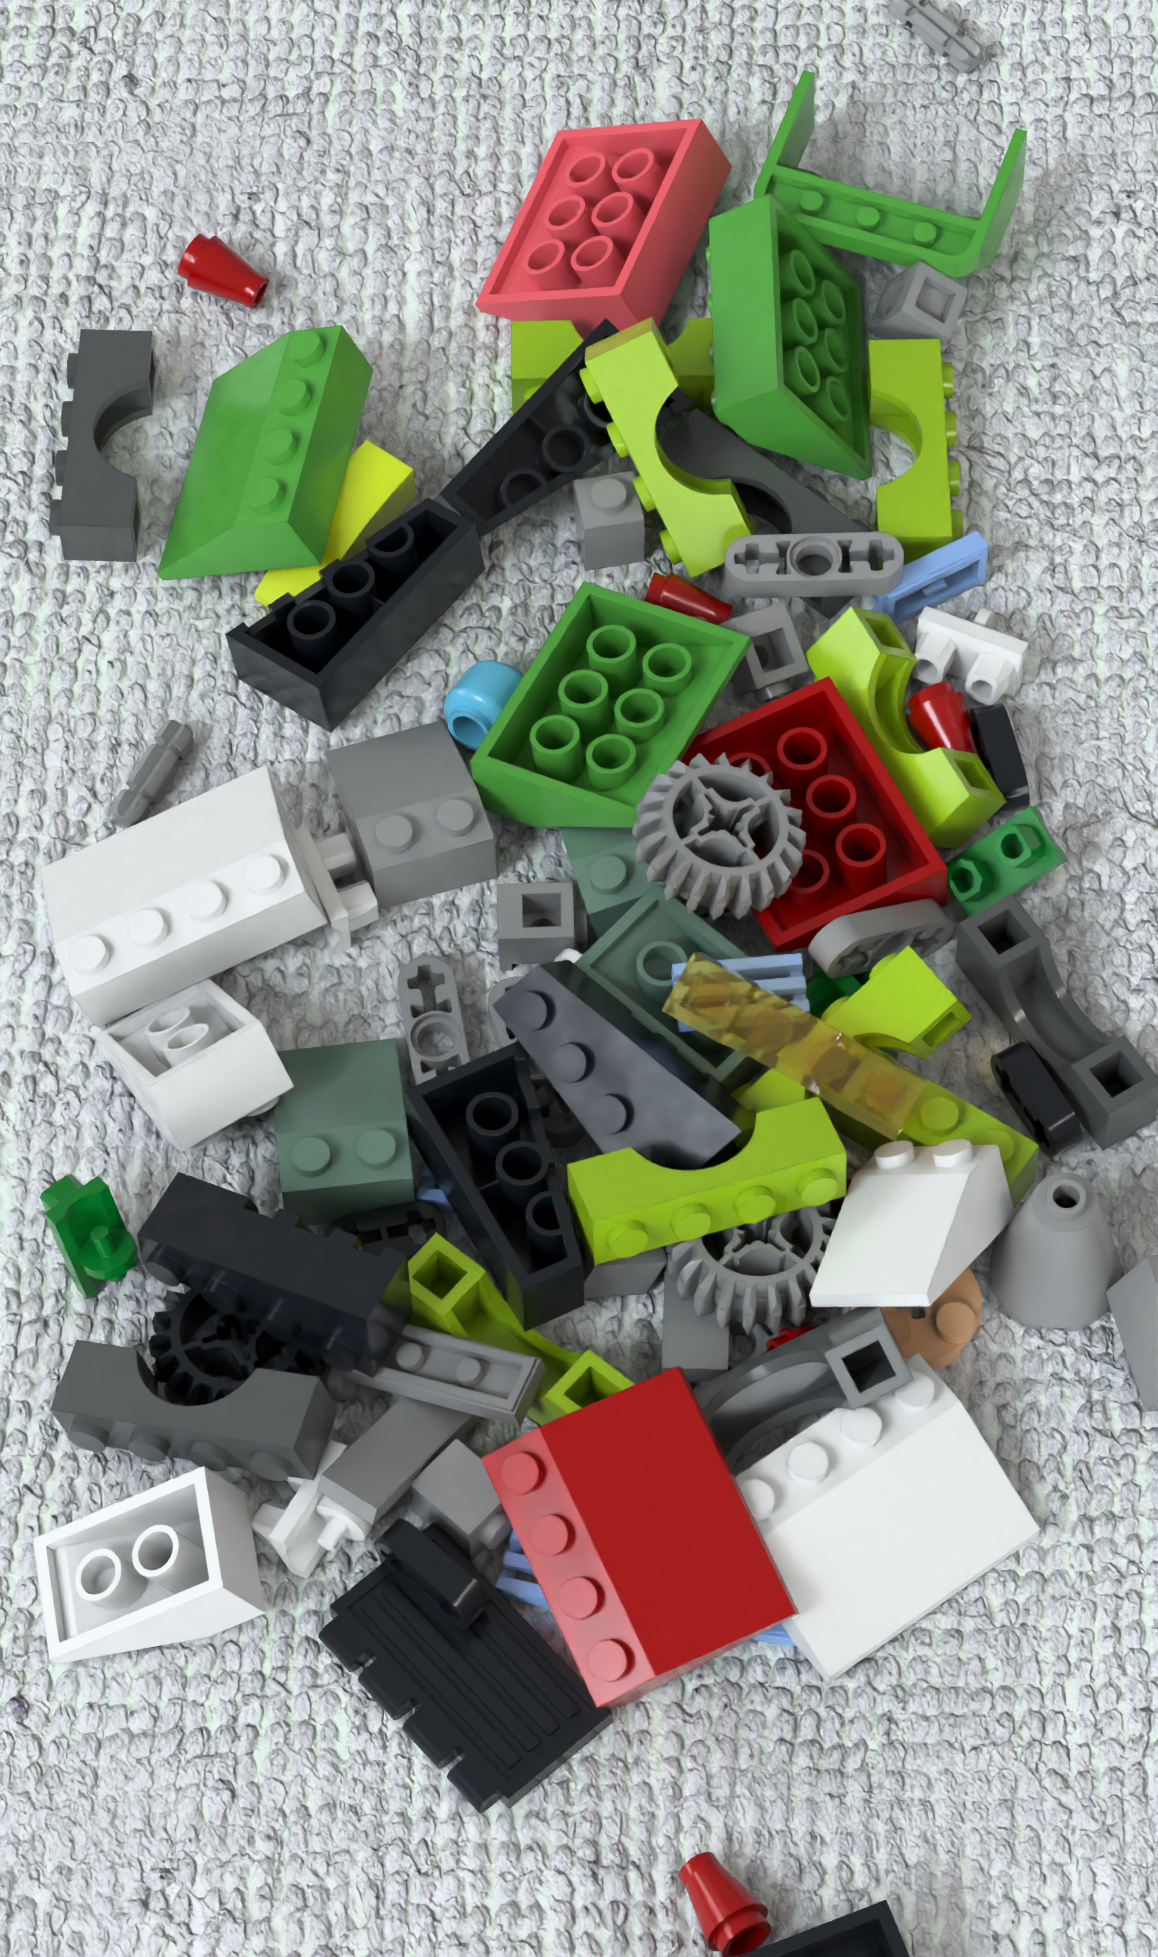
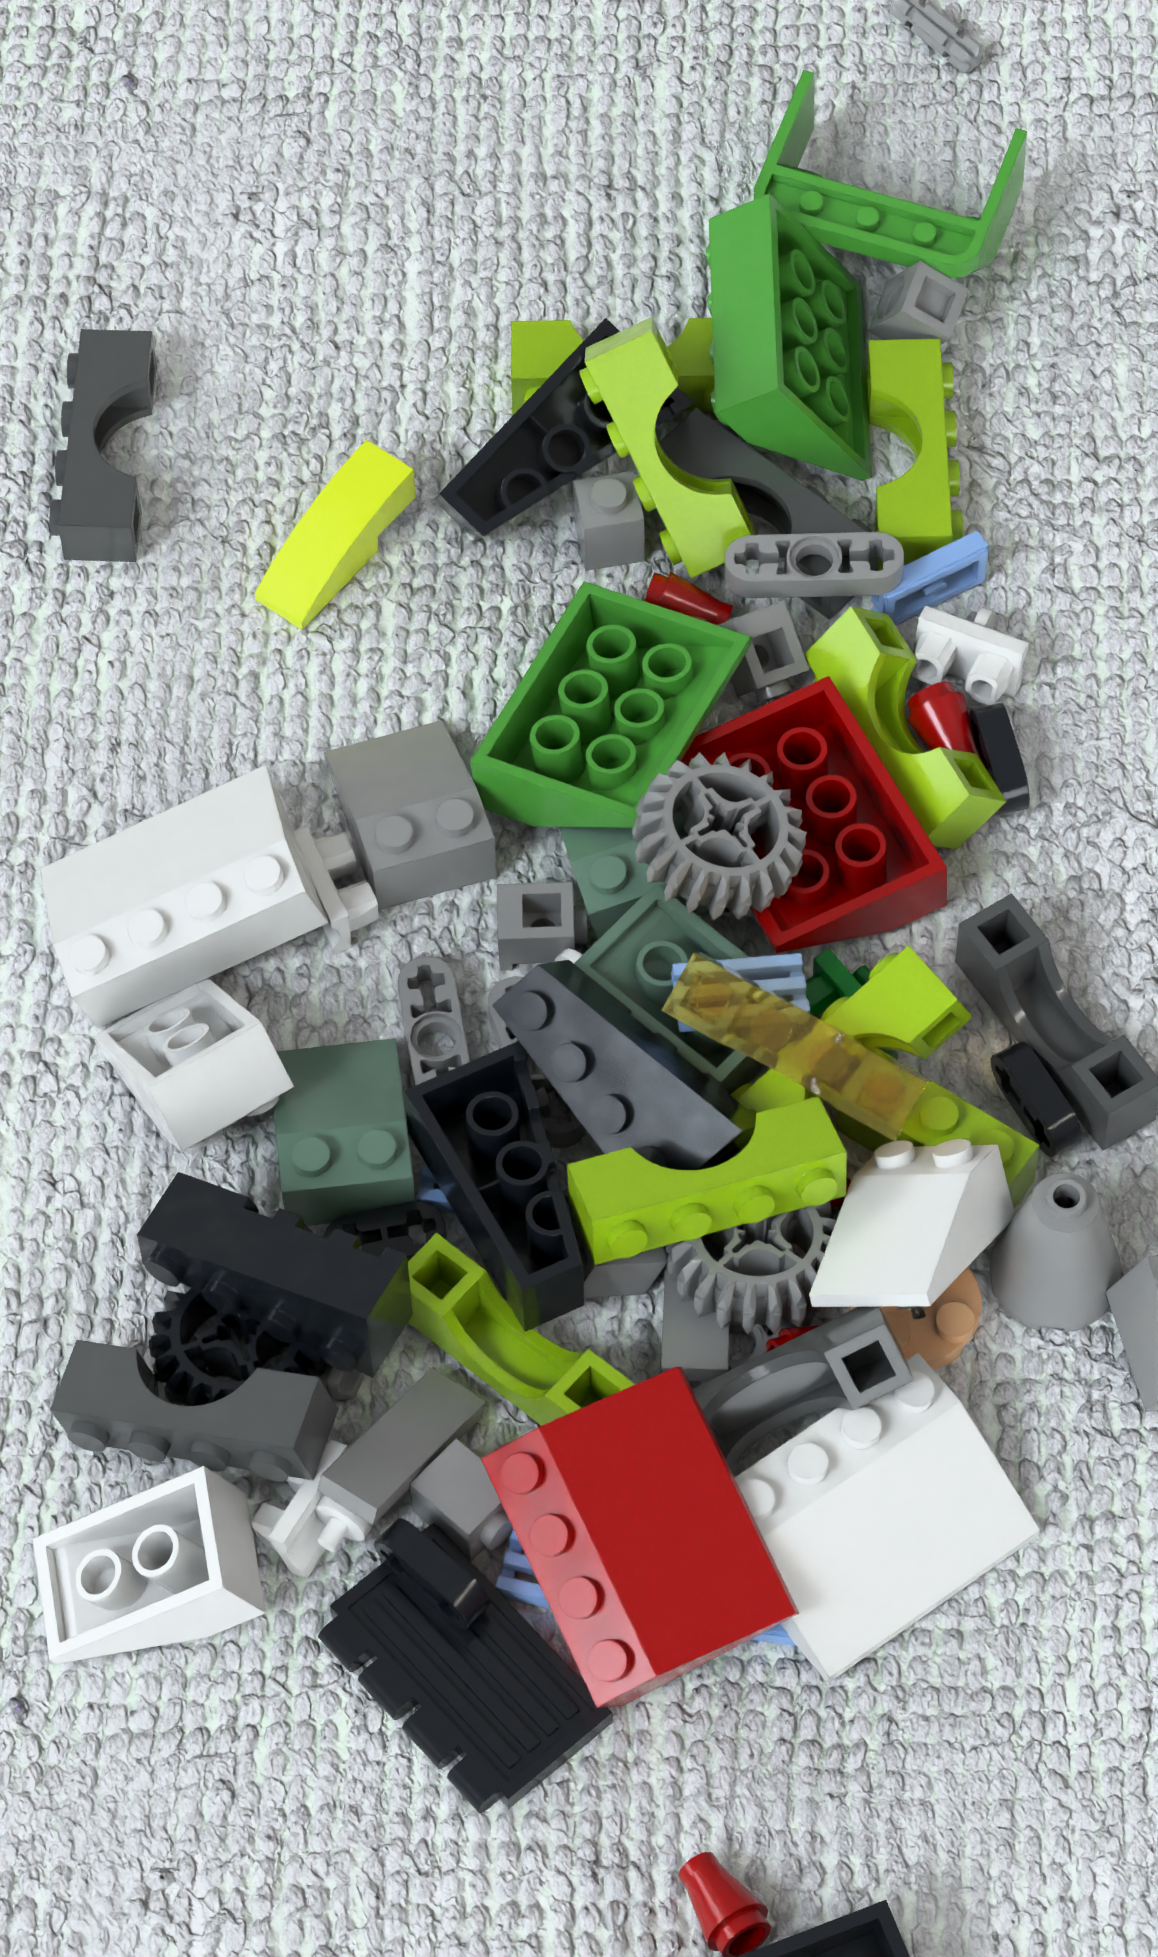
(89, 1232): green hips -> none
(152, 774): light grey axle -> none
(220, 271): red cone -> none
(270, 458): bright green slope -> none
(361, 617): black wedge -> none
(458, 1375): light grey tile -> none
(478, 700): medium azure head -> none
(608, 225): coral slope -> none
(864, 938): light grey beam -> none
(1004, 861): green hips -> none

